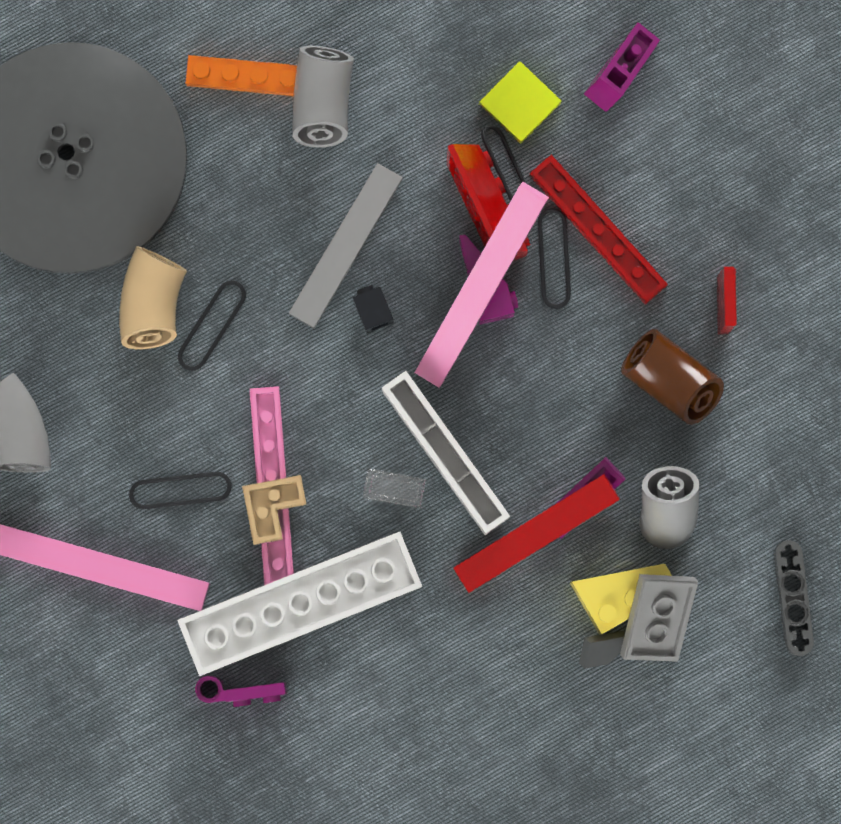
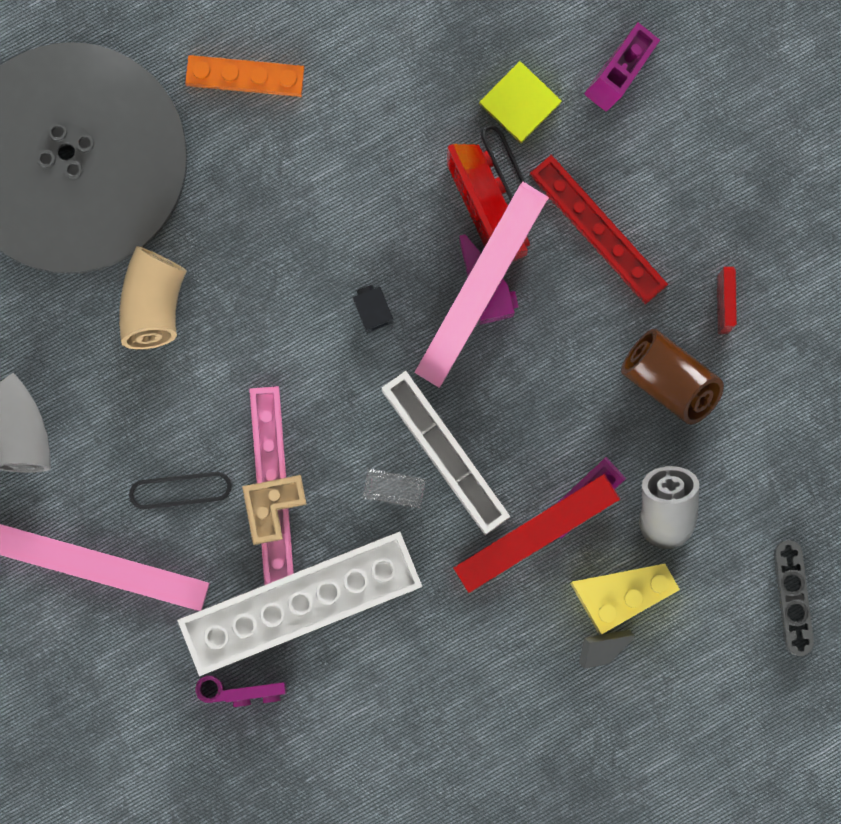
(194, 368): black piece -> none
(321, 96): light grey brick -> none
(345, 246): light grey tile -> none
(566, 257): black piece -> none
(658, 617): light grey tile -> none

